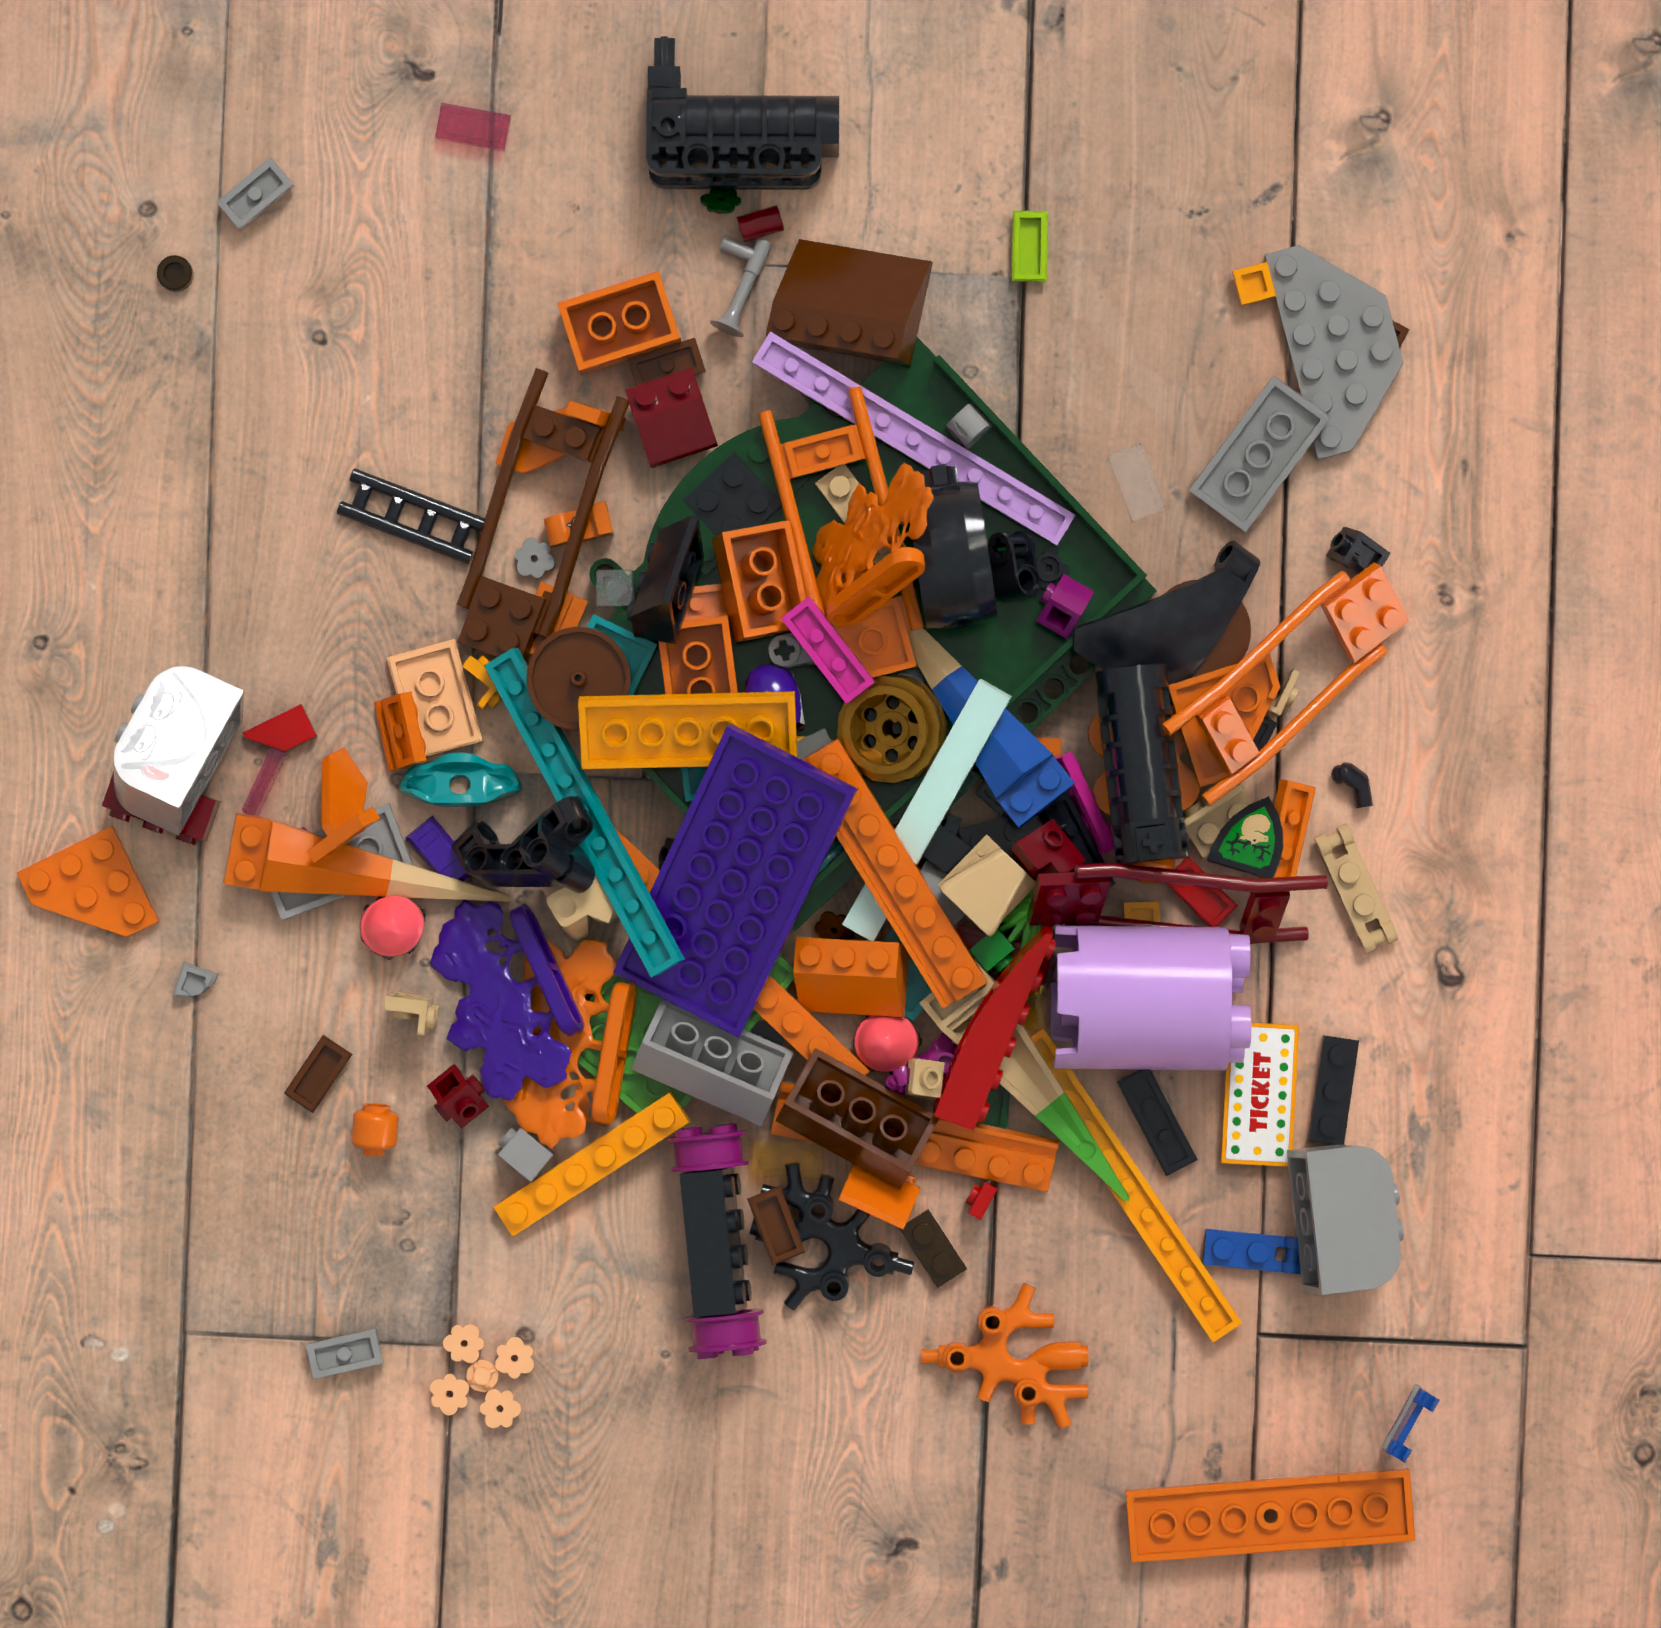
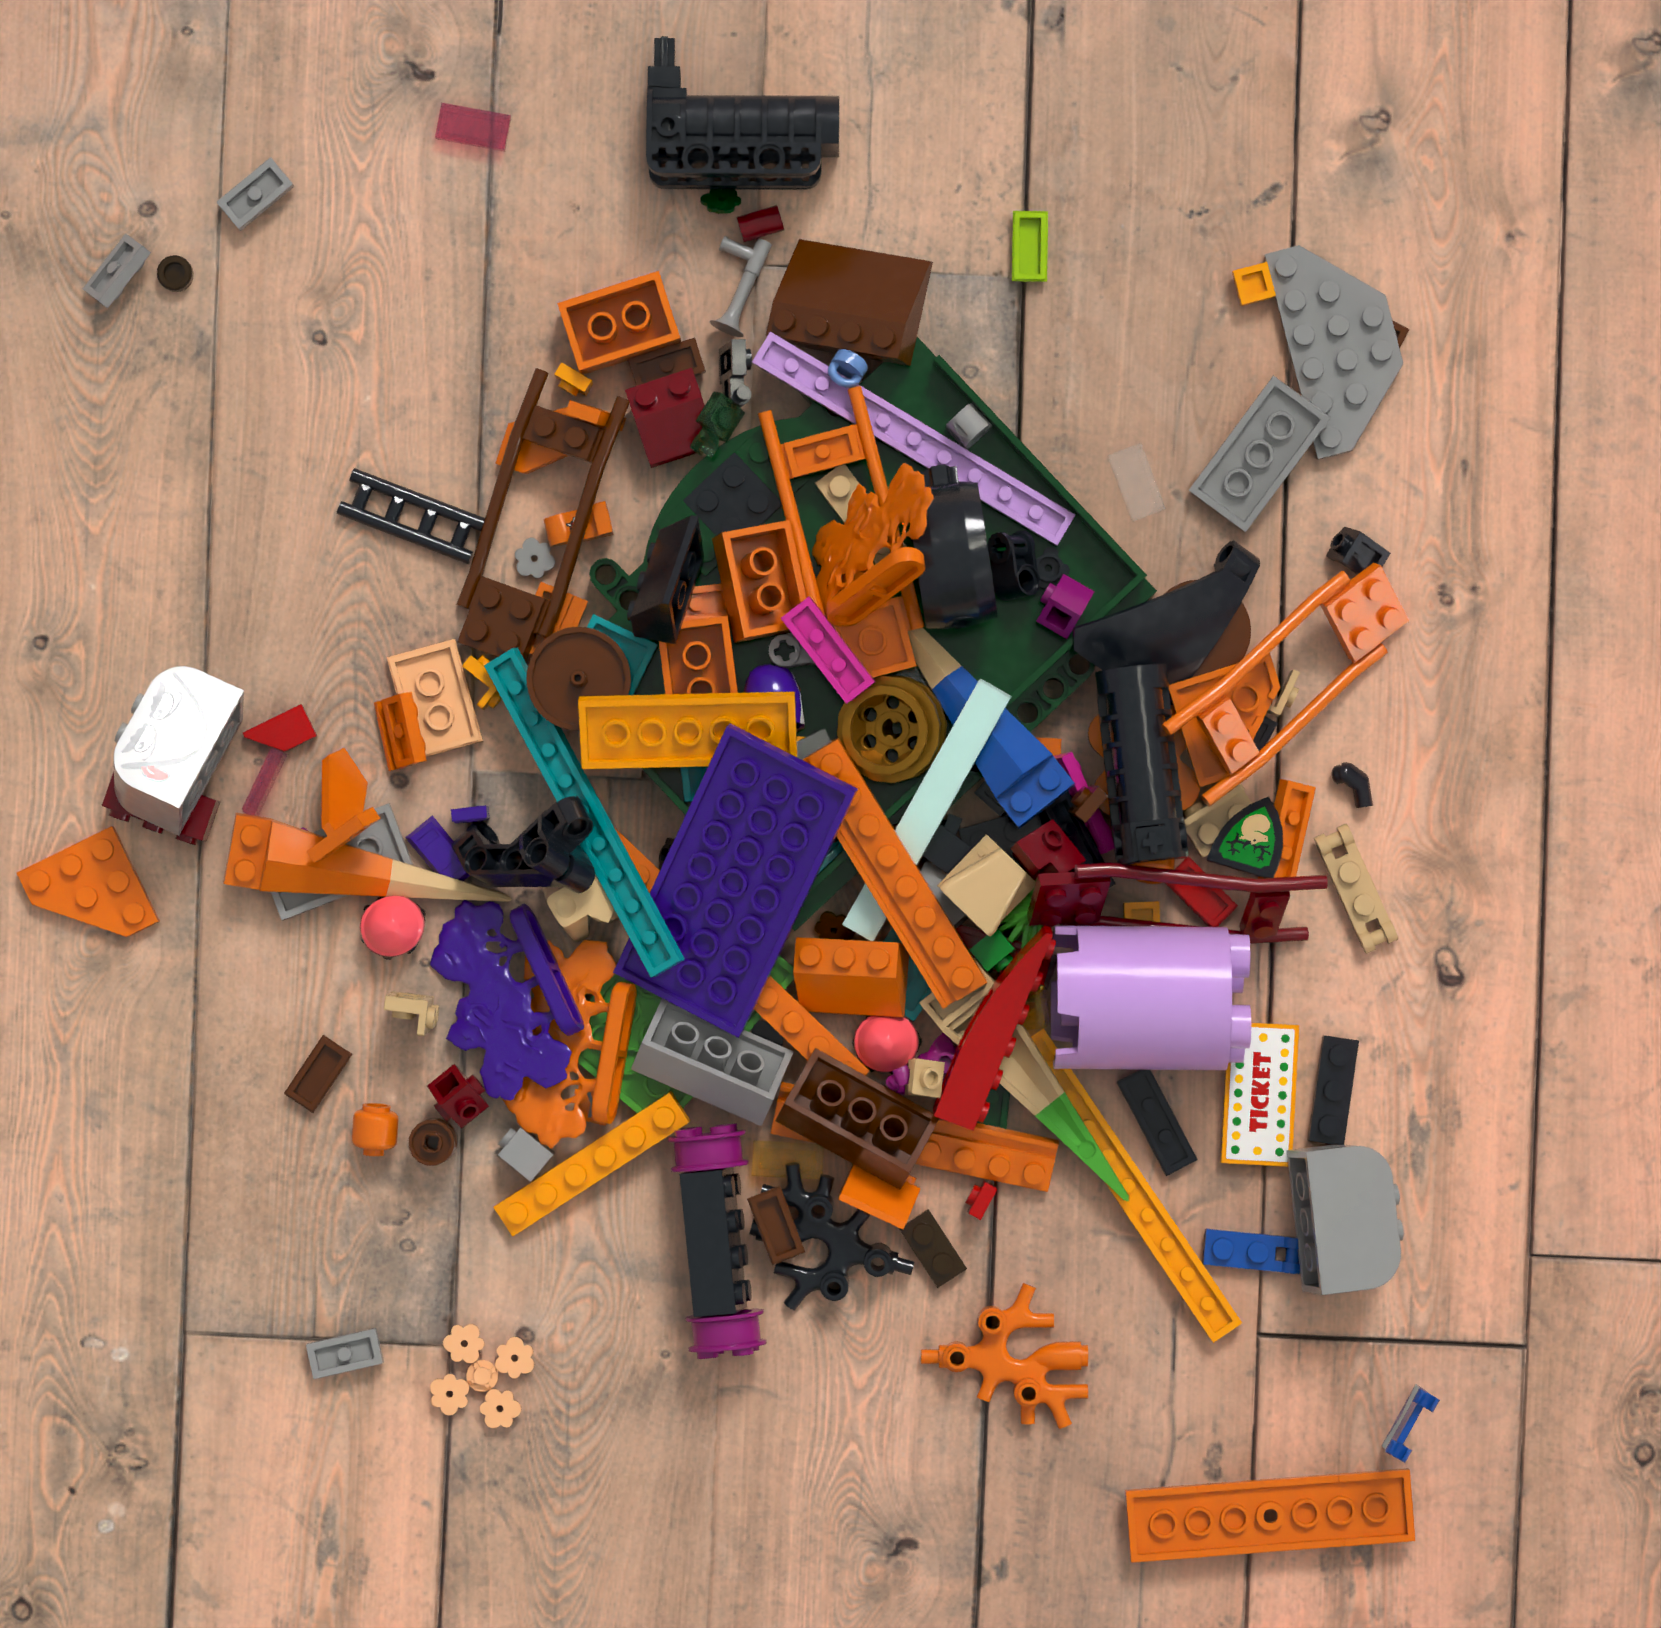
(116, 271): none -> light grey plate
(193, 981): light grey tile -> none
(433, 1141): none -> reddish brown wheel
(470, 814): none -> dark purple tile
(487, 781): teal piece -> none
(572, 381): none -> light orange plate
(614, 588): clear plate -> none
(718, 423): none -> clear green plate
(733, 366): none -> black plate
(849, 365): none -> medium blue tile
(1086, 802): none -> reddish brown plate

